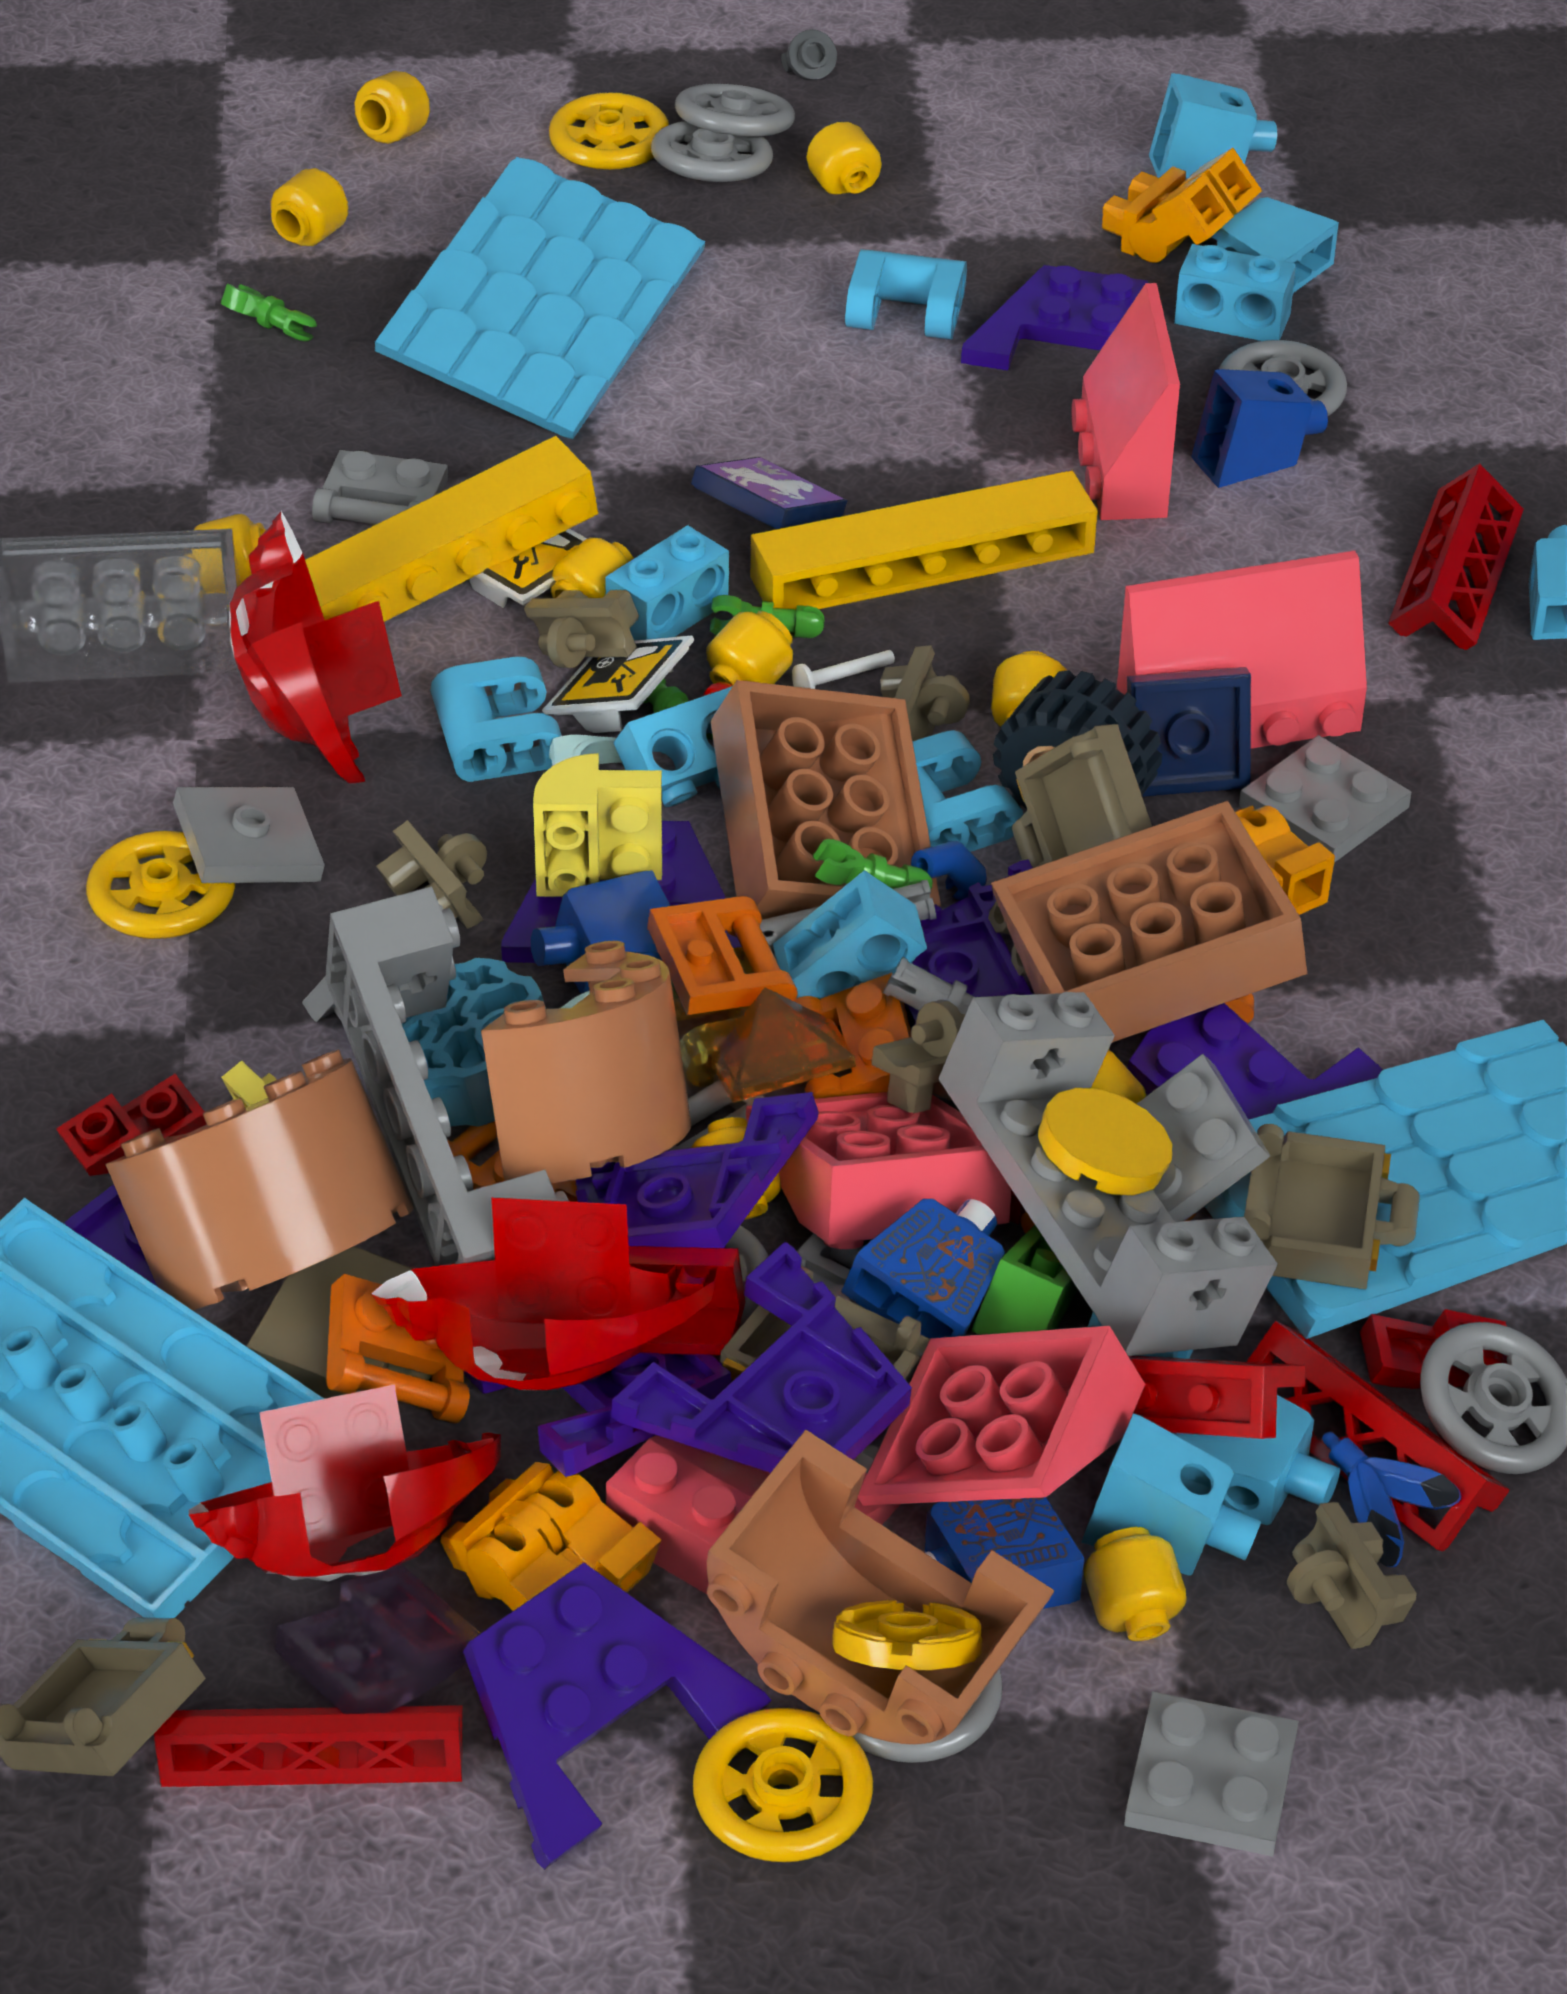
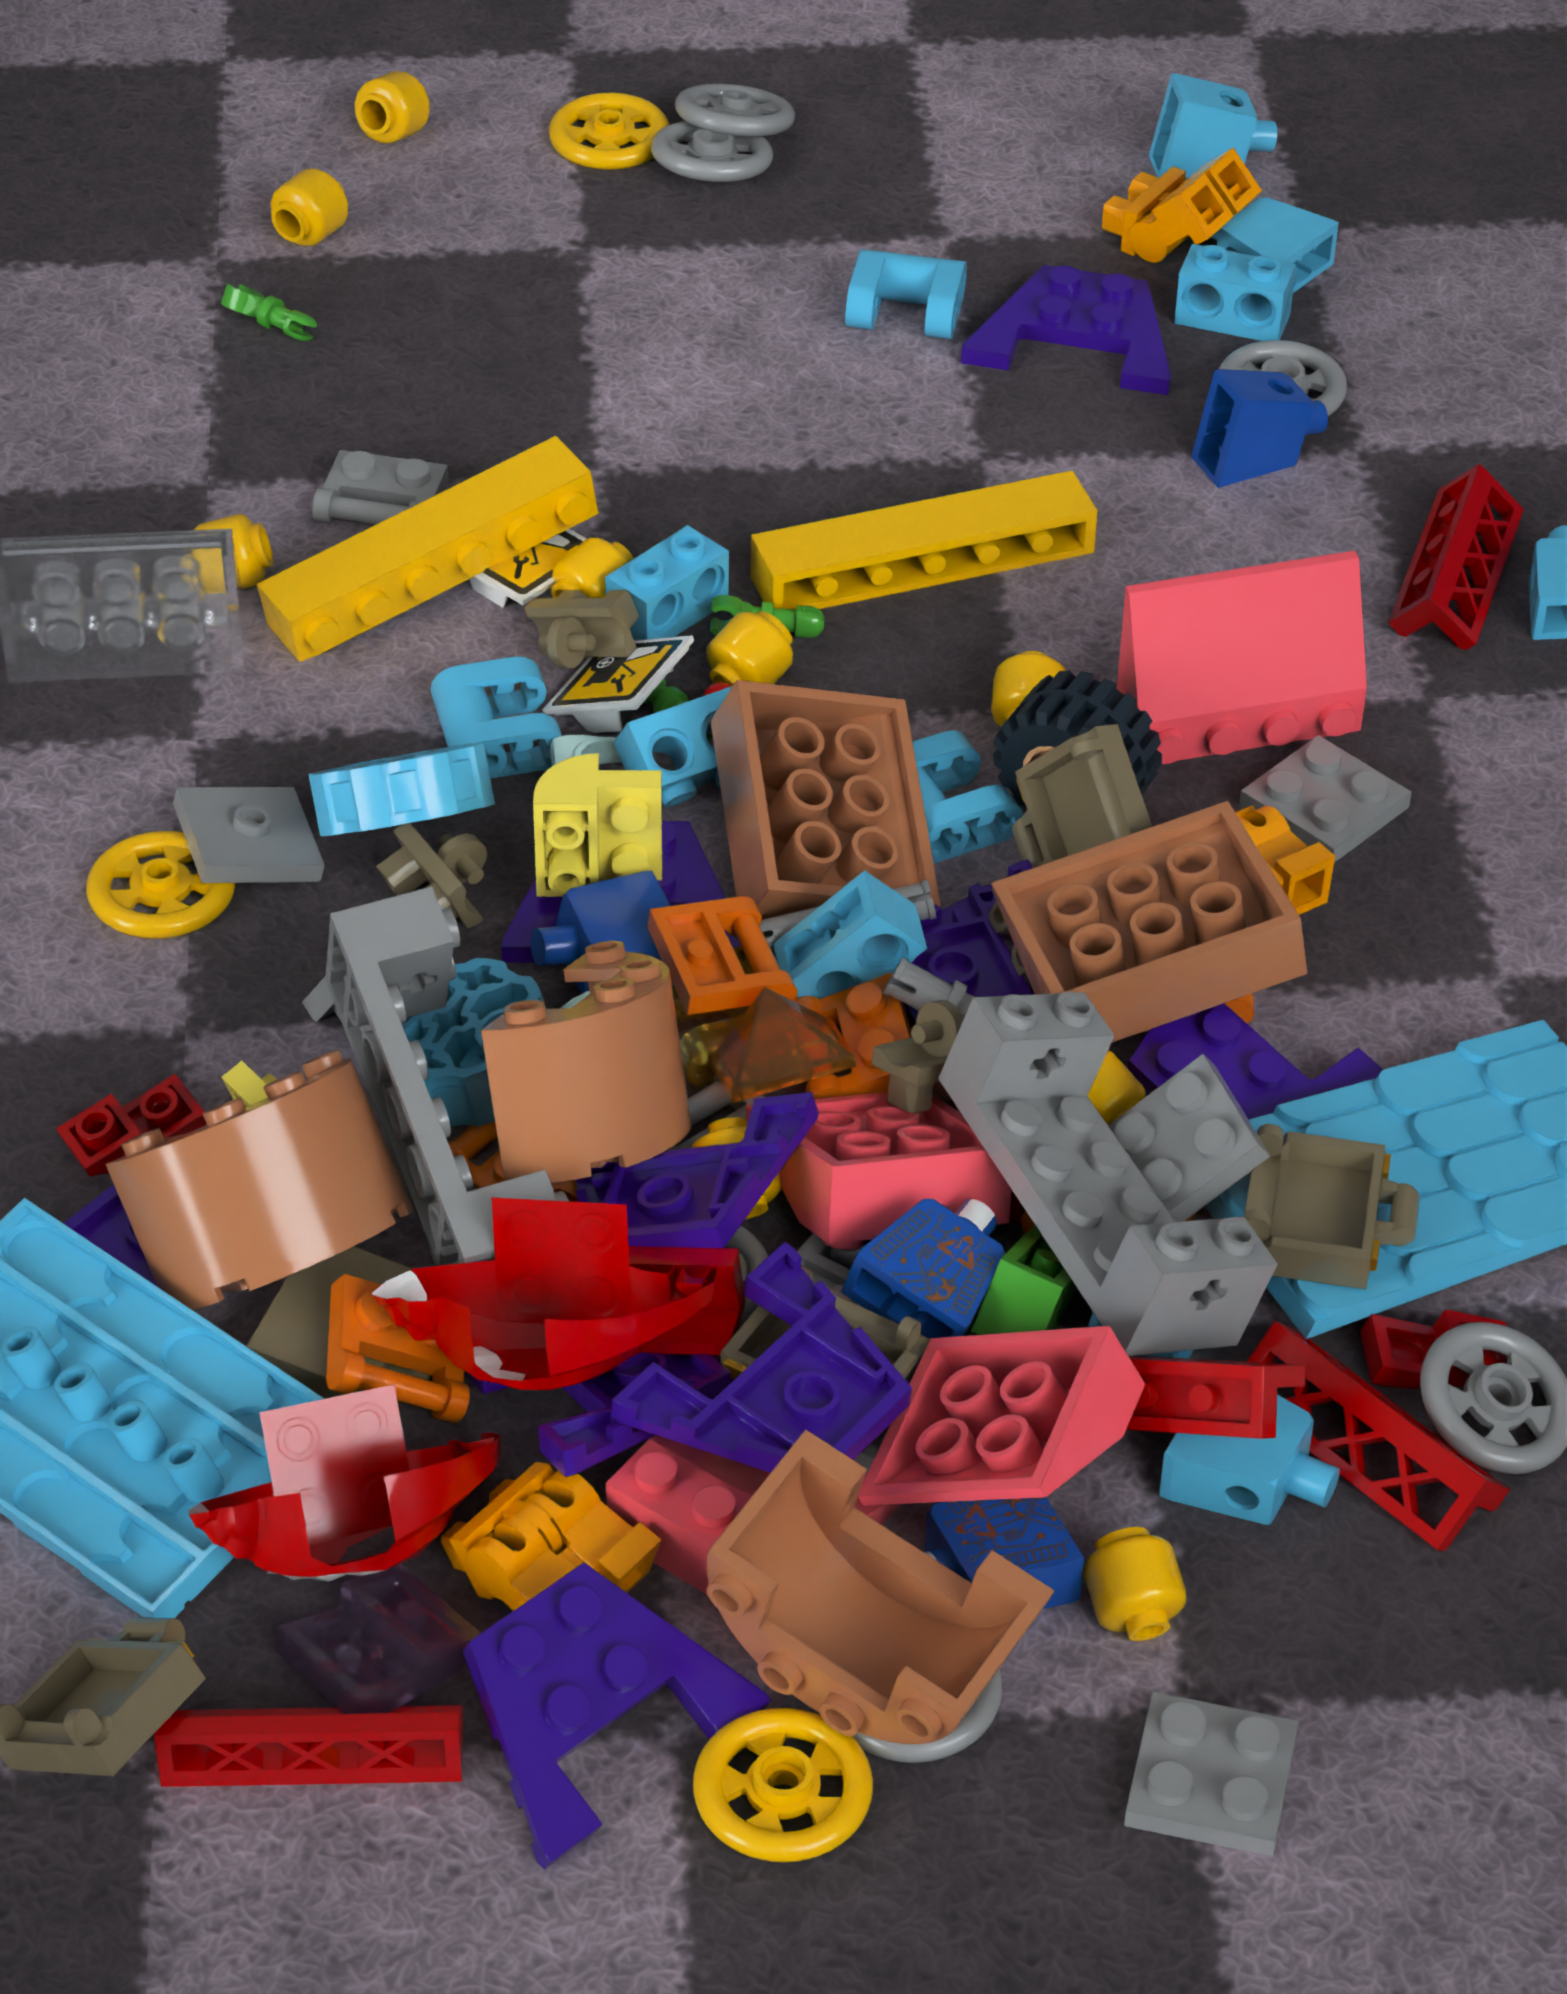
(304, 668): red animal -> none
(401, 789): none -> medium azure connector
(541, 297): medium azure piece -> none
(767, 492): tile -> none
(805, 678): white pin -> none
(810, 55): dark grey plate -> none
(843, 156): yellow head -> none
(844, 864): bright green piece -> none
(891, 1638): yellow tile -> none
(928, 697): dark tan hips -> none
(951, 860): blue arm -> none
(1105, 1140): yellow tile -> none
(1130, 415): coral slope -> none
(1172, 1493): medium azure torso -> none
(1201, 728): dark blue tile -> none
(1342, 1572): dark tan hips -> none
(1378, 1480): blue piece -> none

